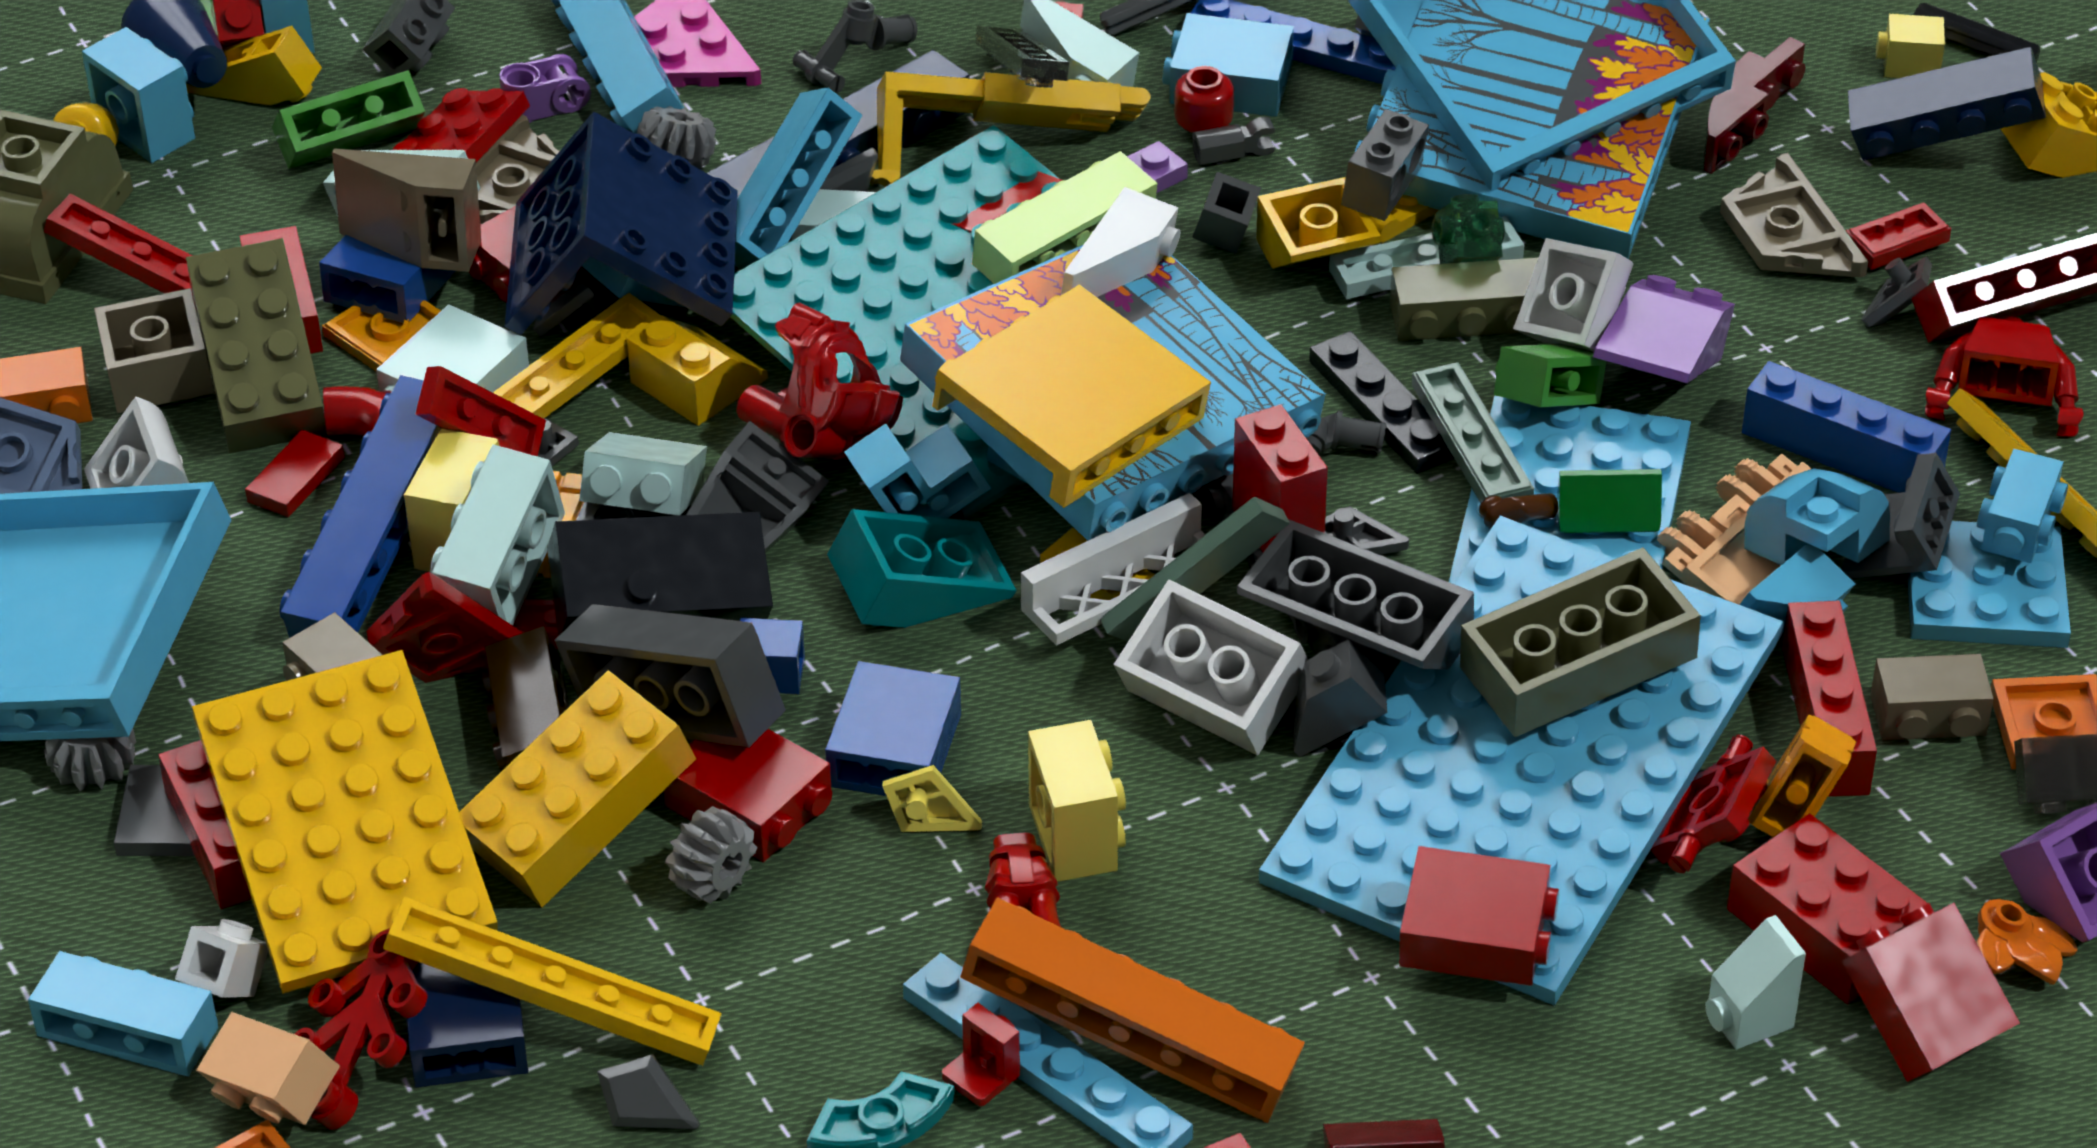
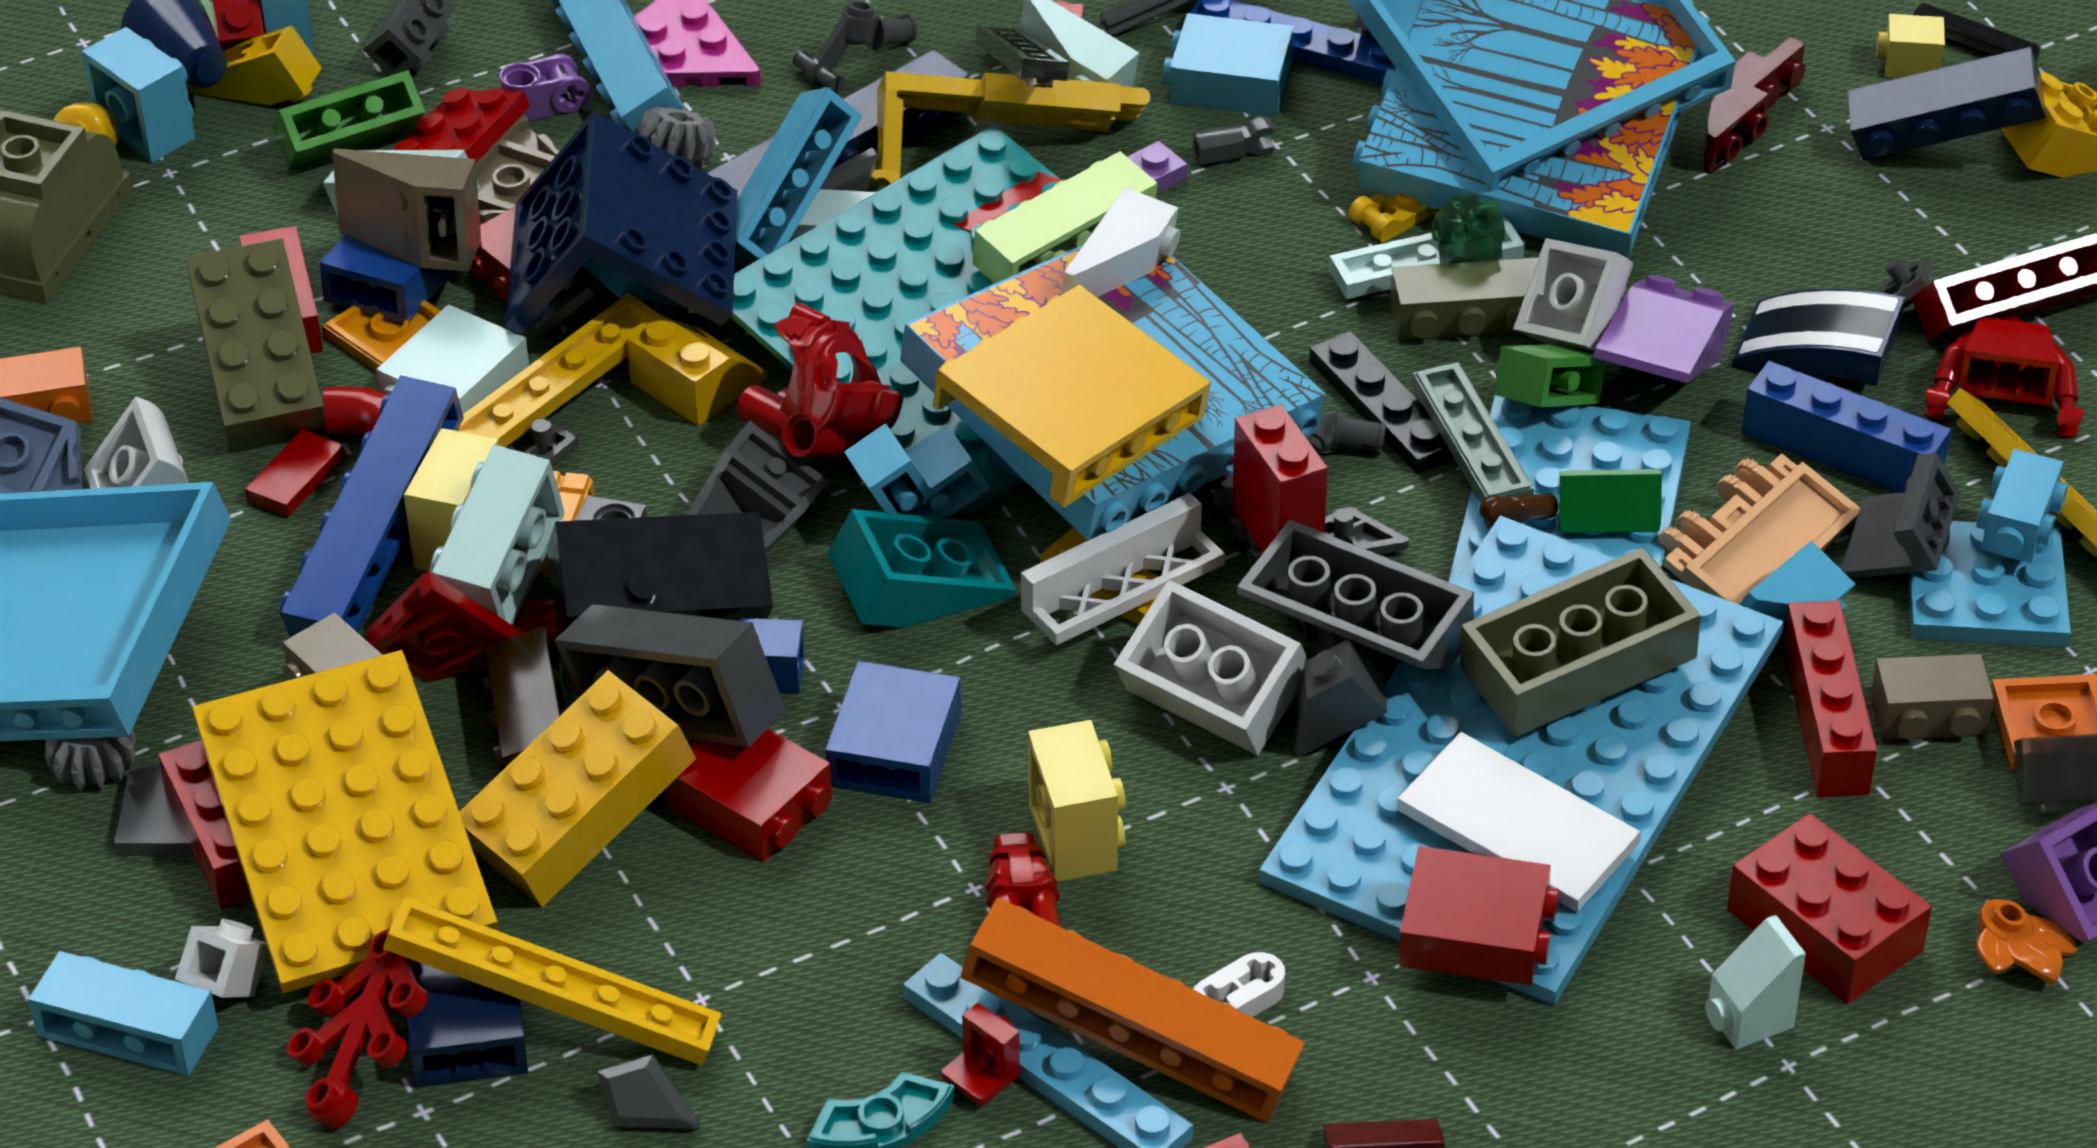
(119, 244): red plate -> none
(154, 349): dark tan brick -> none
(267, 1069): light nougat brick -> none
(471, 409): red plate -> none
(643, 473): light aqua brick -> none
(711, 854): light grey gear -> none
(929, 803): light yellow piece -> none
(1202, 562): sand green tile -> none
(1203, 99): red head -> none
(1226, 212): dark grey brick -> none
(1234, 986): none -> white beam
(1310, 224): yellow slope -> none
(1384, 164): dark grey brick -> none
(1518, 815): none -> white tile
(1715, 804): red plate -> none
(1790, 225): dark tan wing -> none
(1803, 776): light orange brick -> none
(1820, 511): medium azure brick -> none
(1823, 333): none -> slope
(1900, 235): red plate -> none
(1929, 989): brick -> none

